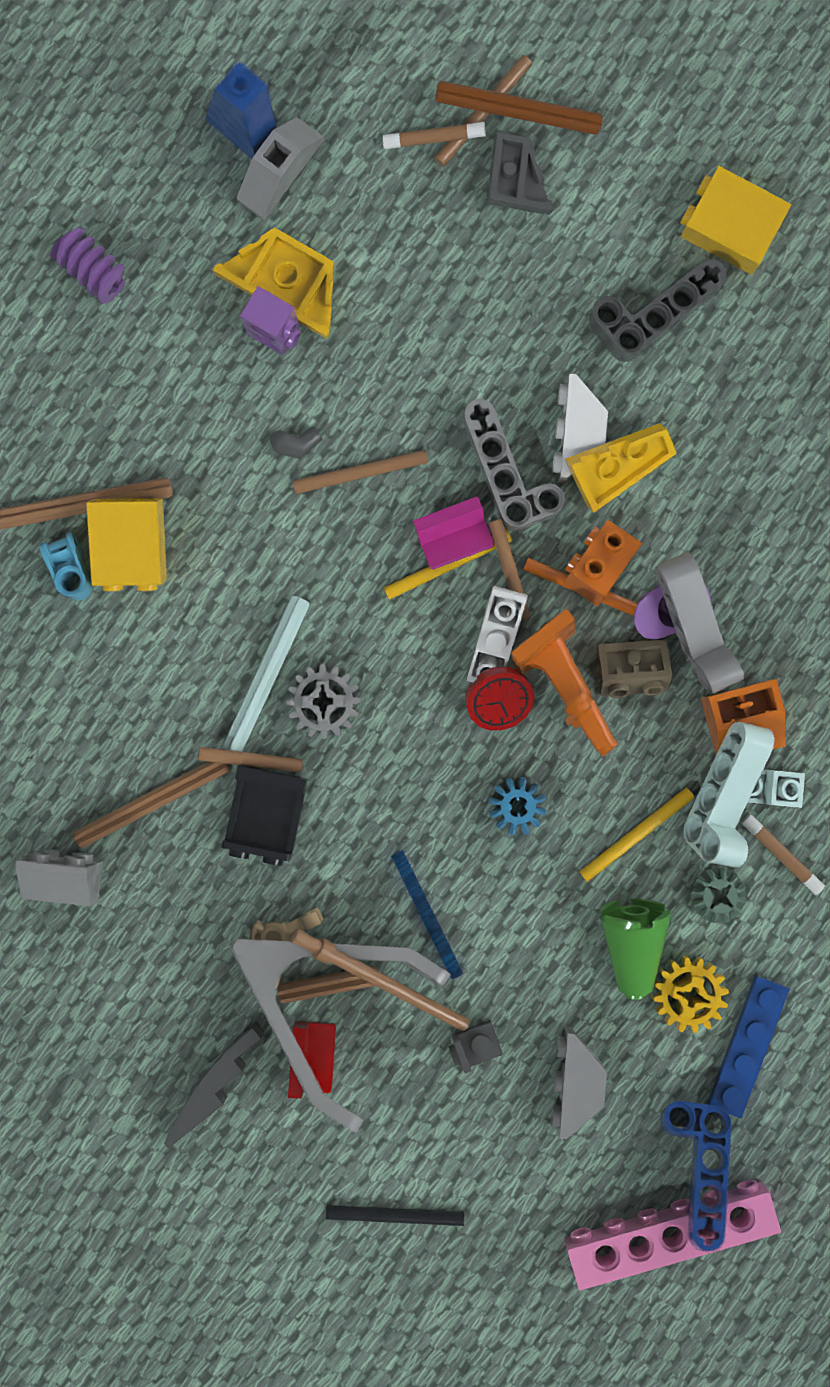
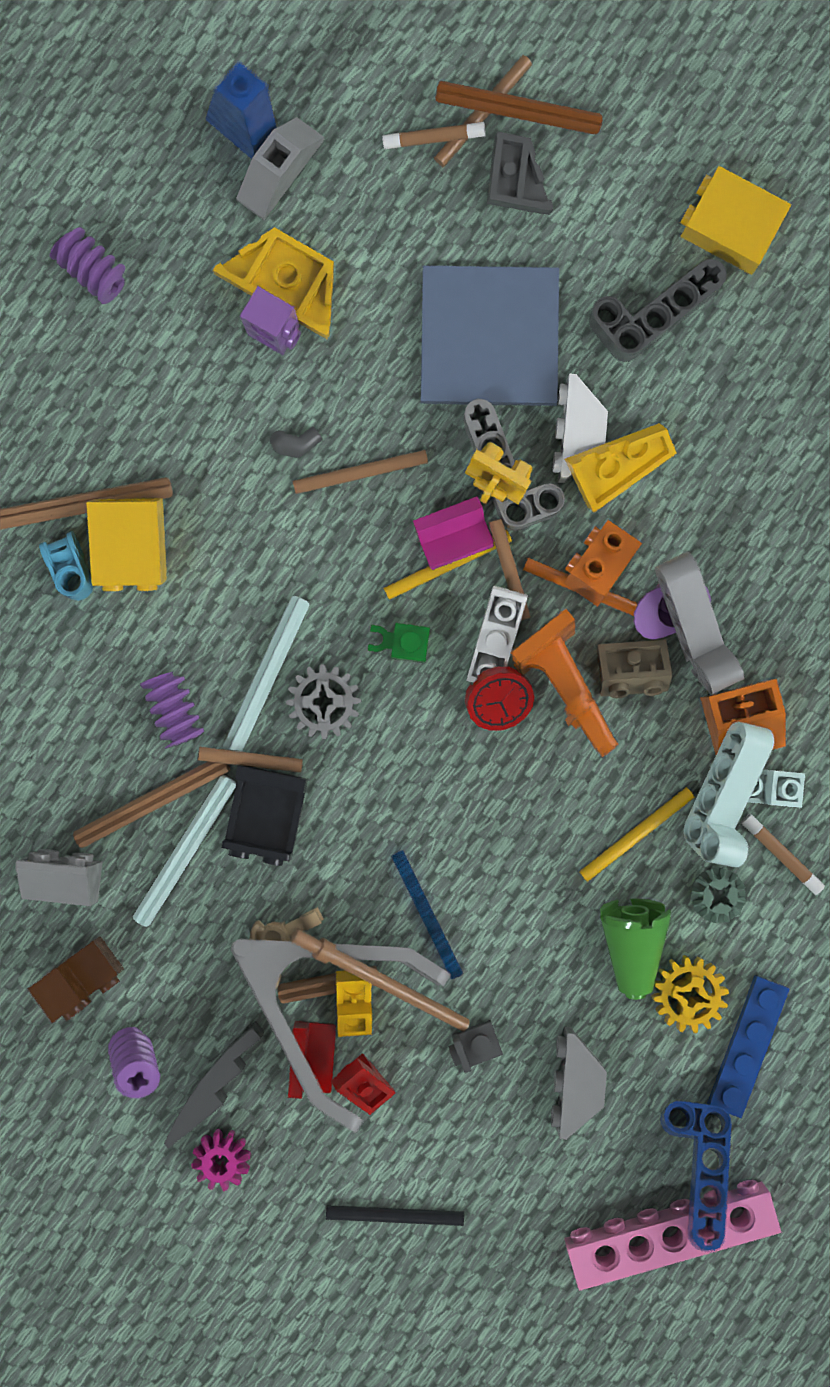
(68, 986): none -> reddish brown brick
(133, 1063): none -> medium lavender piece
(172, 708): none -> medium lavender piece
(184, 851): none -> light aqua axle
(216, 1173): none -> dark pink gear
(353, 1005): none -> yellow slope
(363, 1085): none -> red slope
(406, 642): none -> green brick
(490, 335): none -> sand blue tile
(497, 478): none -> yellow hips
(505, 808): dark azure gear -> none

